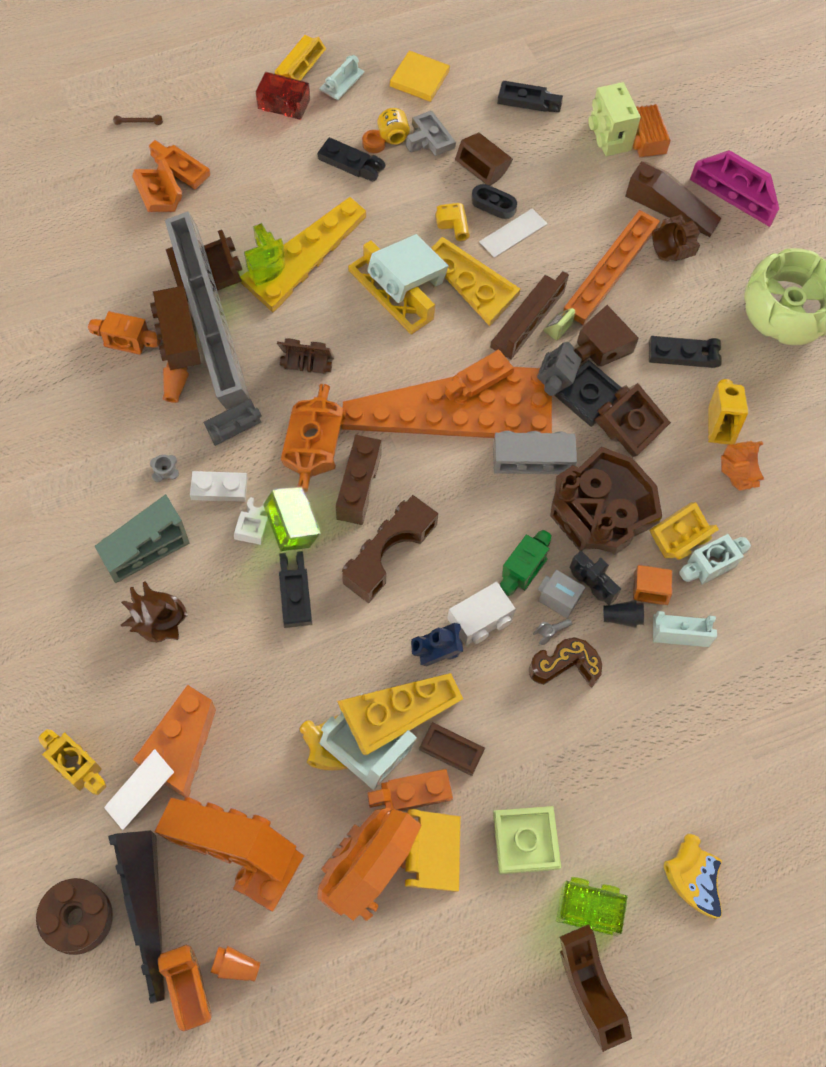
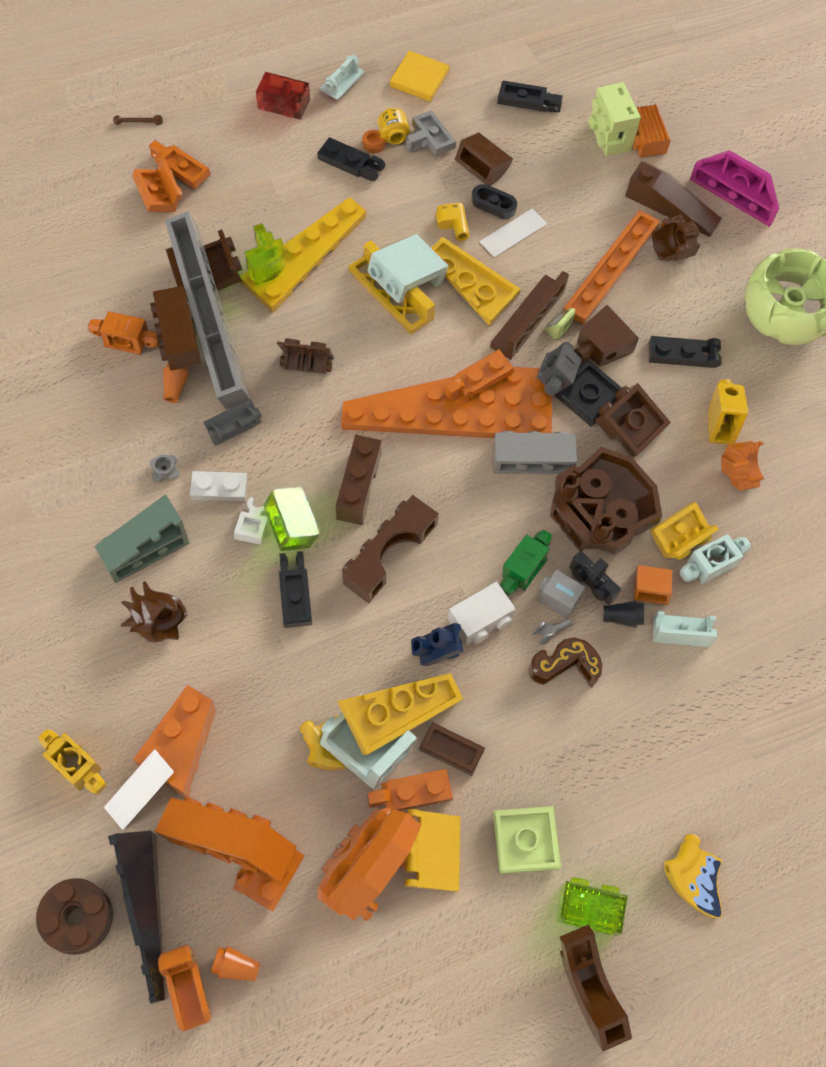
(301, 58): yellow piece -> none
(312, 454): orange plate -> none

